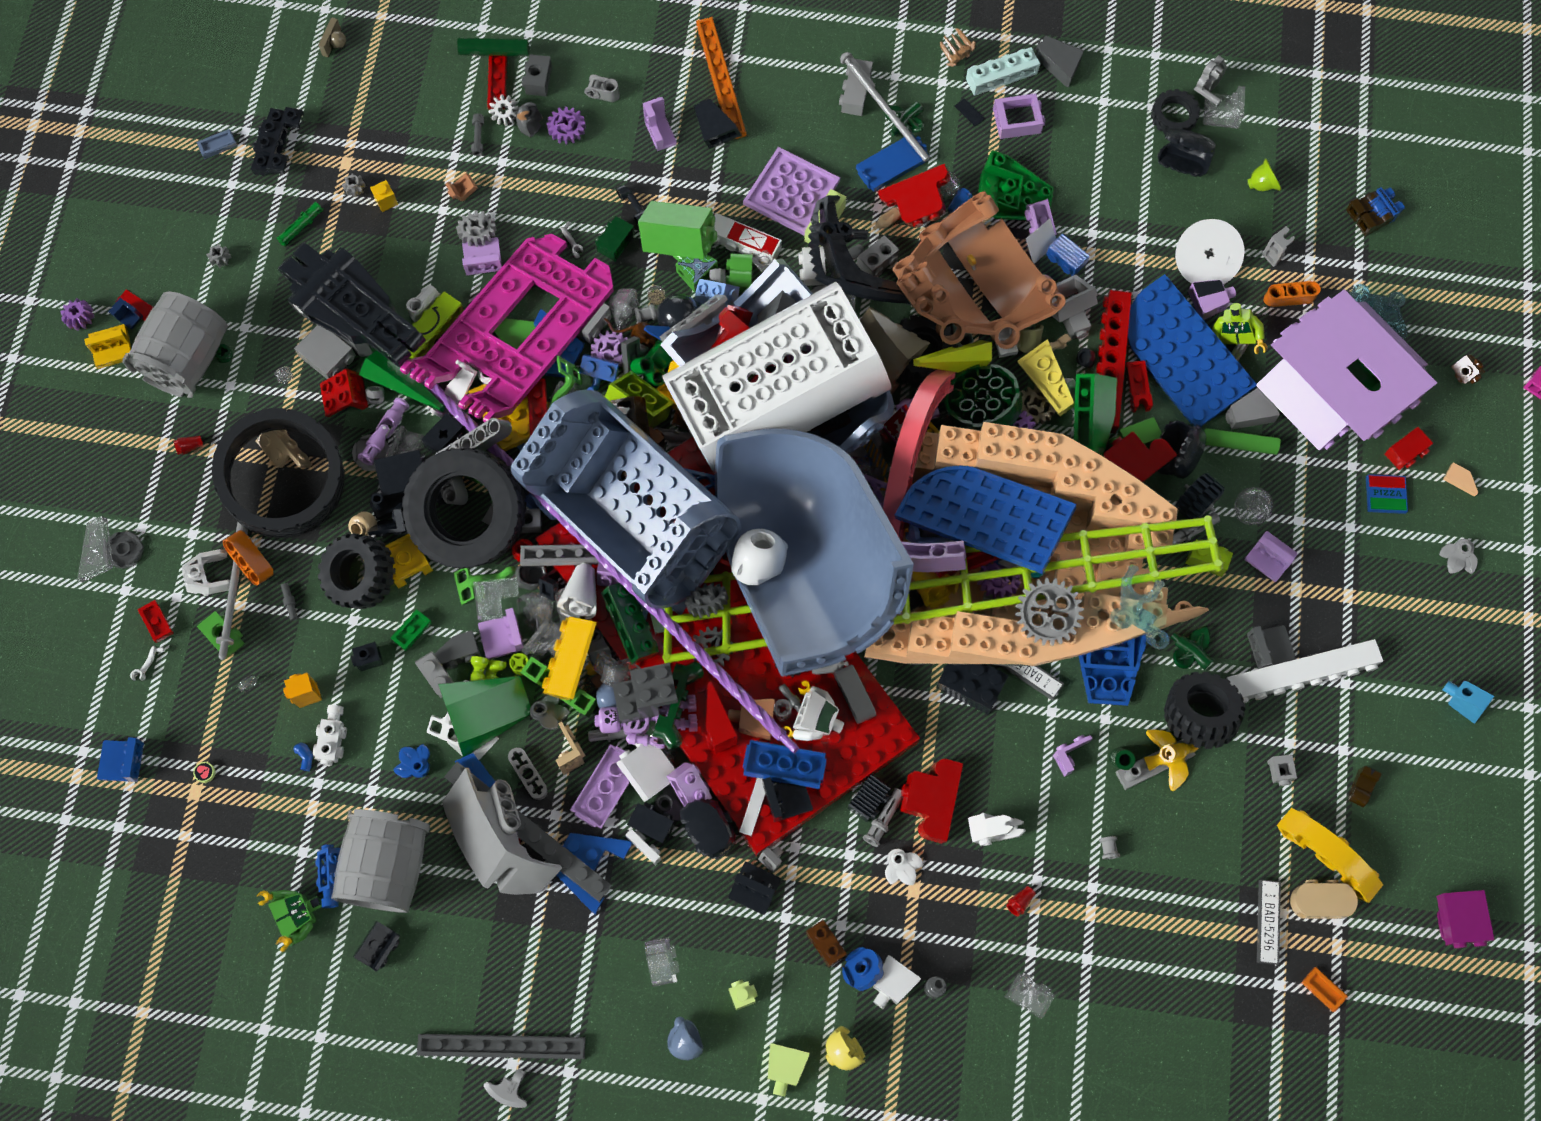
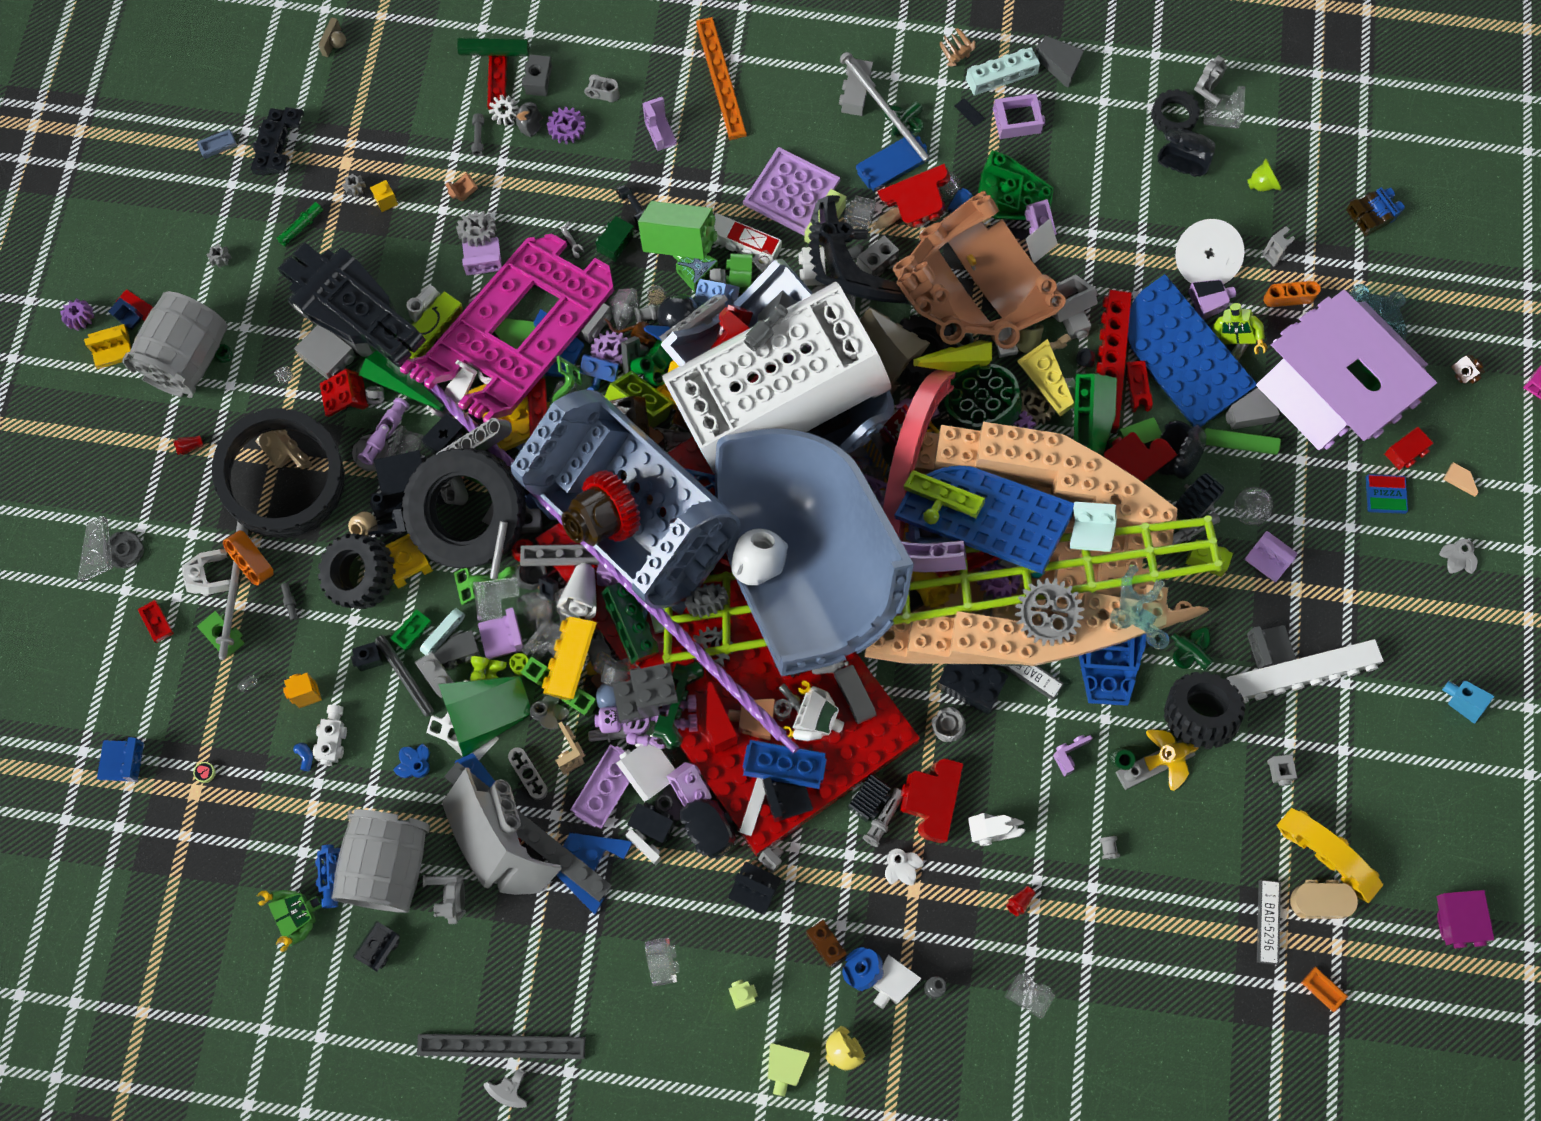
(148, 662): white piece -> none
(404, 675): none -> dark grey axle
(443, 631): none -> light aqua beam
(452, 897): none -> light grey piece
(498, 549): none -> light grey bar
(602, 511): none -> piece
(684, 1040): sand blue piece -> none
(715, 124): black slope -> none
(763, 330): none -> dark grey piece
(860, 213): none -> clear brick
(944, 495): none -> lime plate
(949, 724): none -> light grey hair
(1067, 255): brick -> none
(1093, 526): none -> light aqua bracket
(1363, 786): dark brown leg -> none

